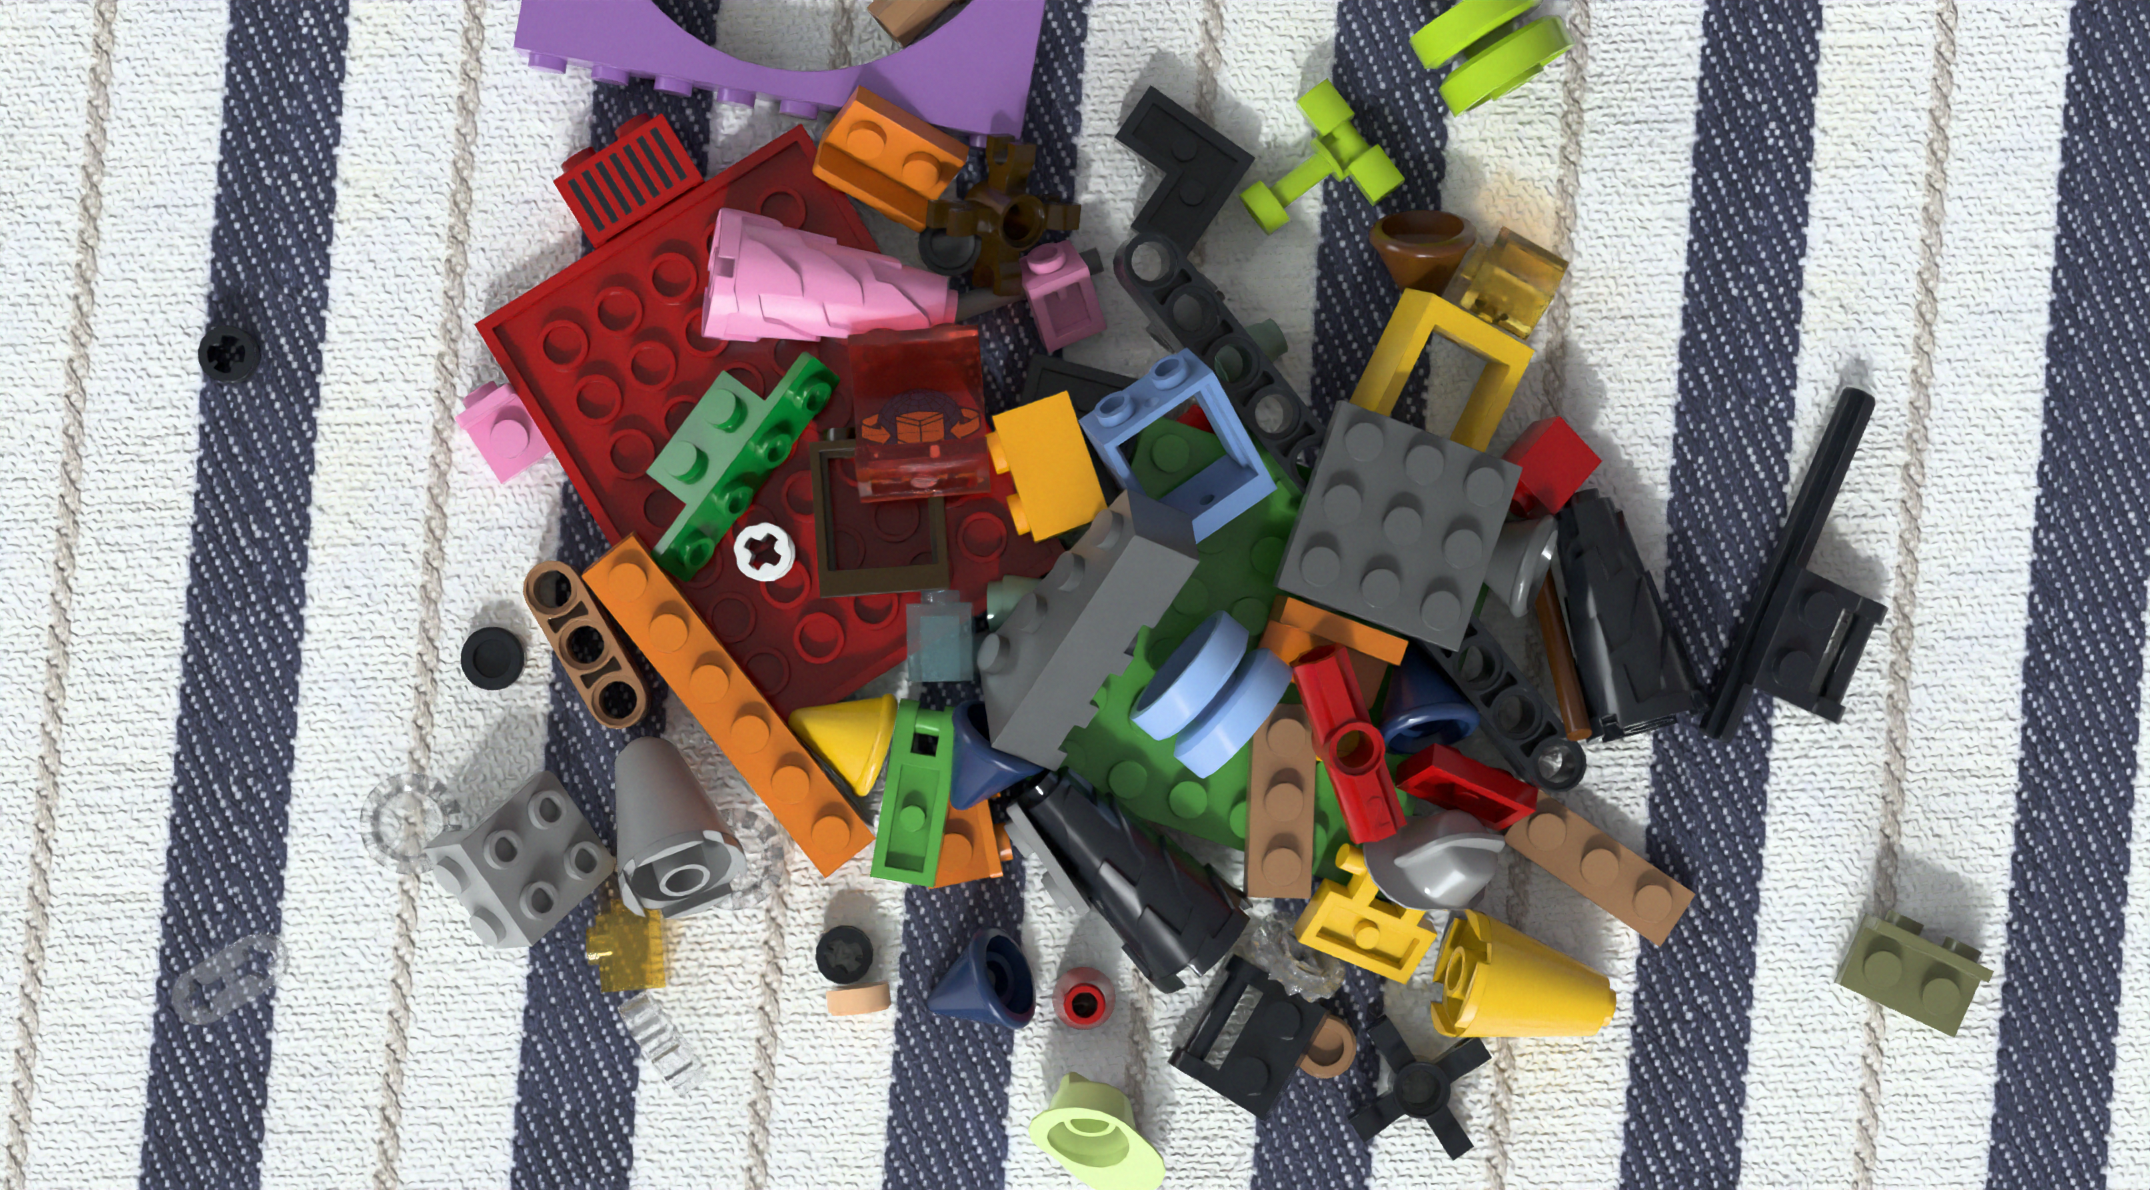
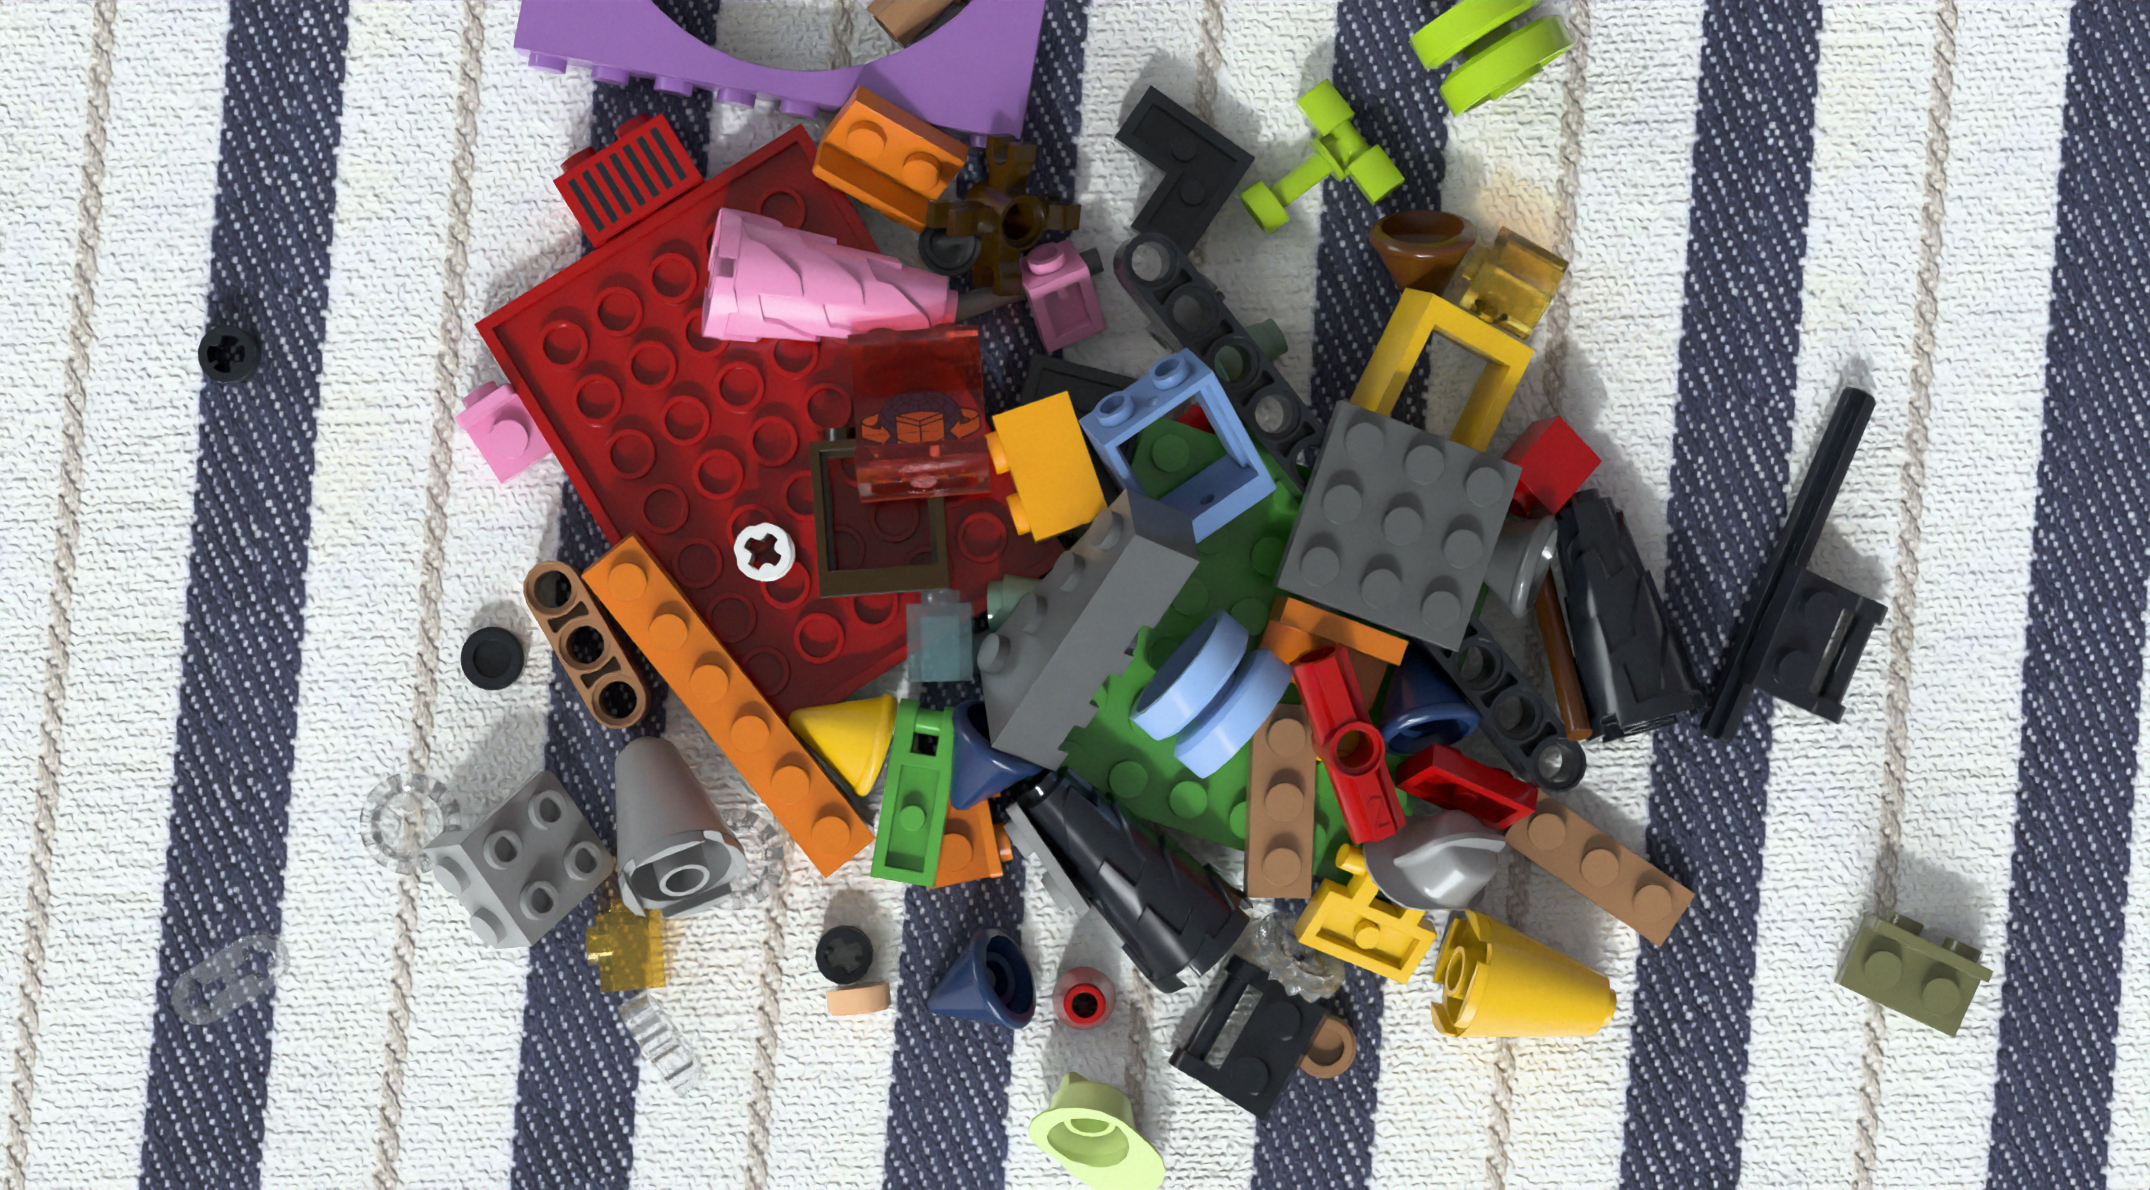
(728, 454): green bracket -> none
(1446, 1068): black pin -> none

